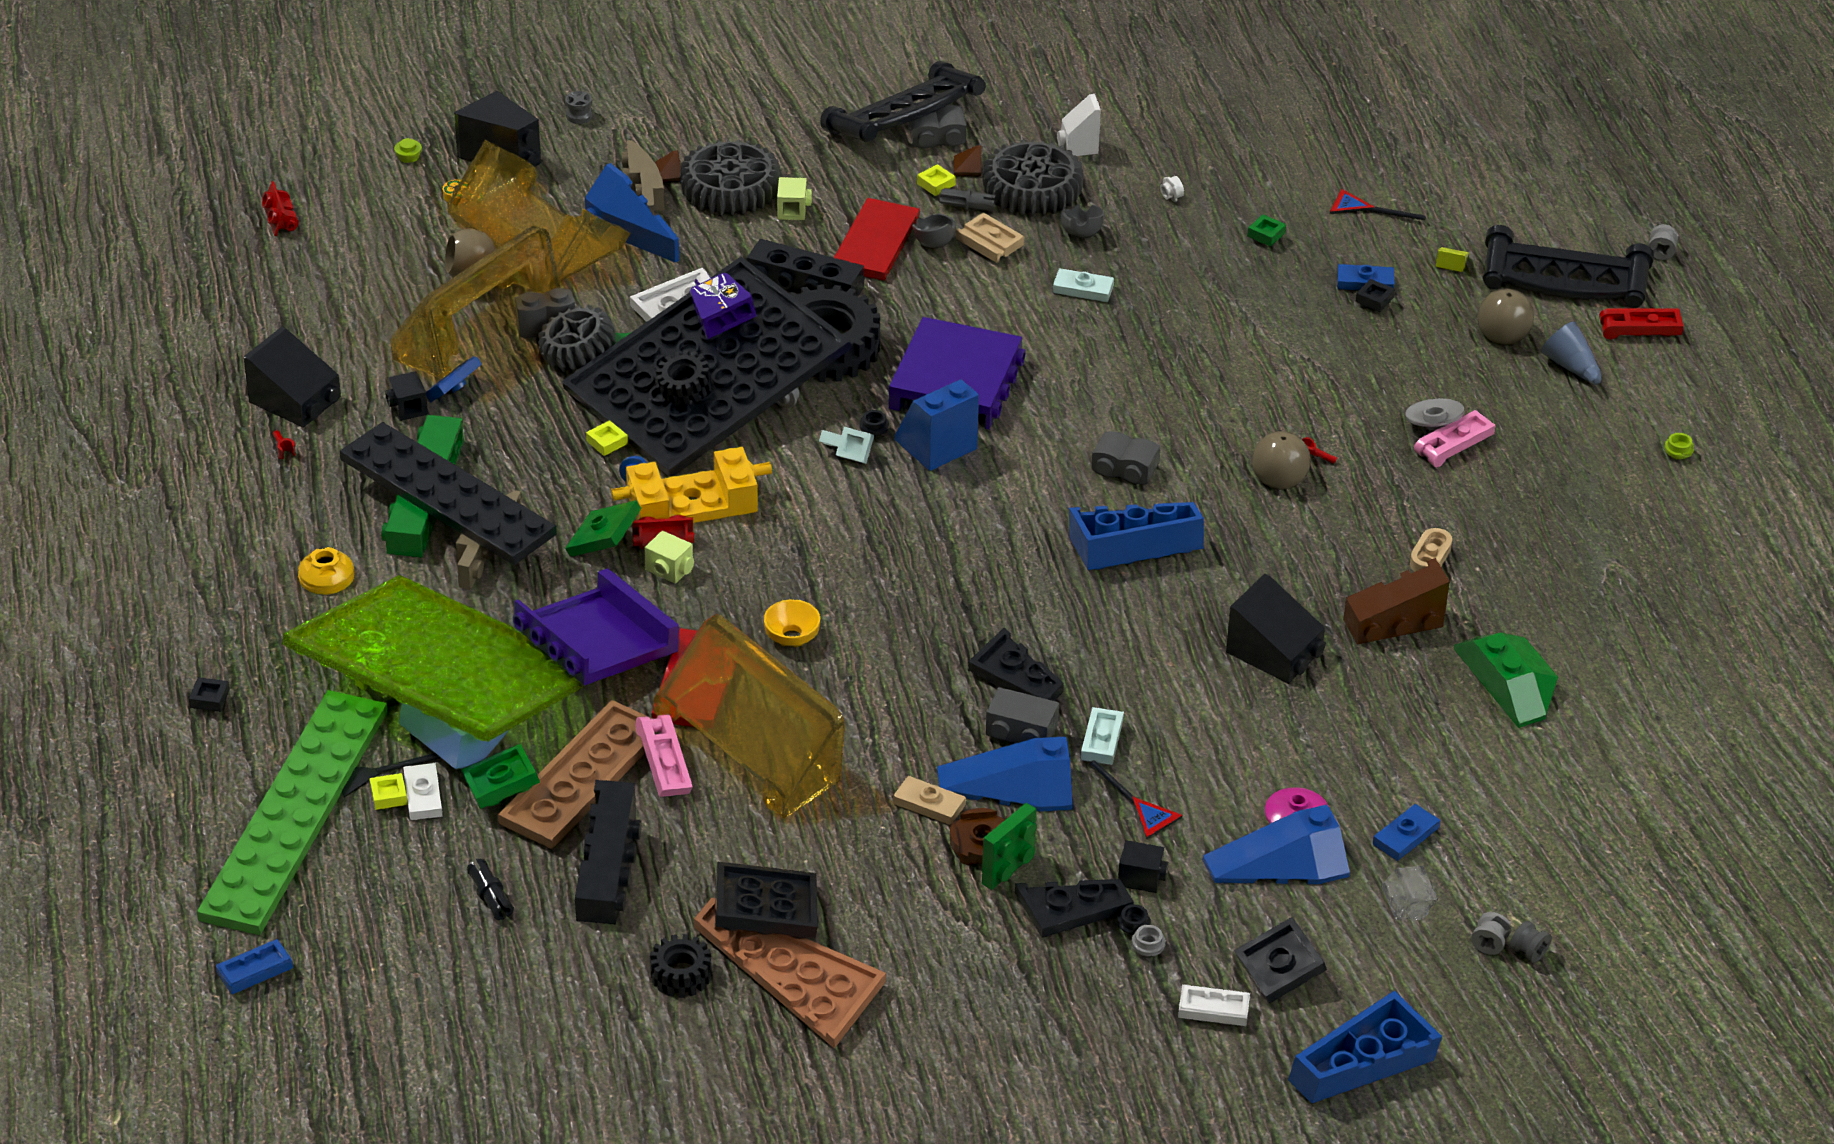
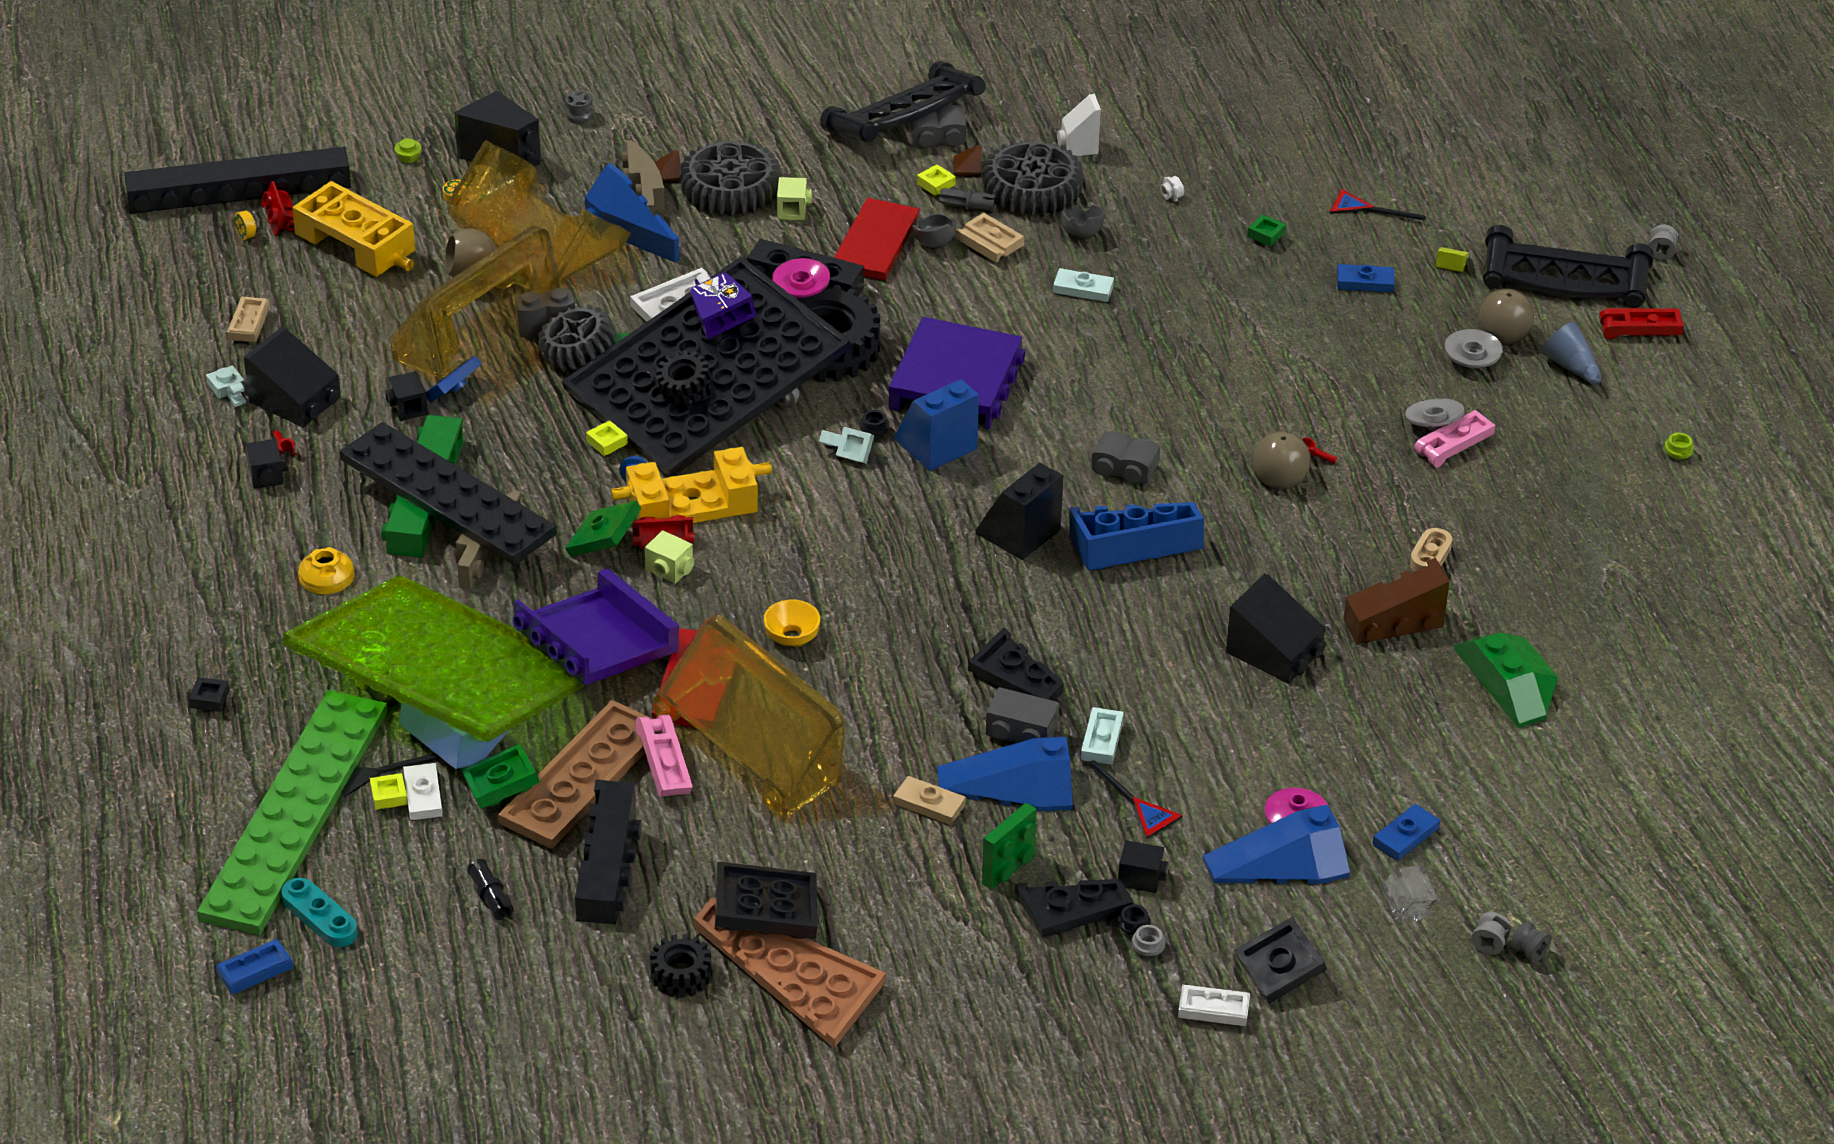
(227, 383): none -> light aqua plate
(235, 179): none -> black brick
(244, 224): none -> yellow tile
(248, 319): none -> tan plate
(265, 463): none -> black brick
(304, 898): none -> teal plate
(375, 233): none -> yellow brick
(802, 277): none -> dark pink dish
(965, 833): reddish brown plate -> none
(1025, 512): none -> black slope
(1365, 1049): blue wedge -> none
(1375, 295): black plate -> none
(1473, 348): none -> light grey dish

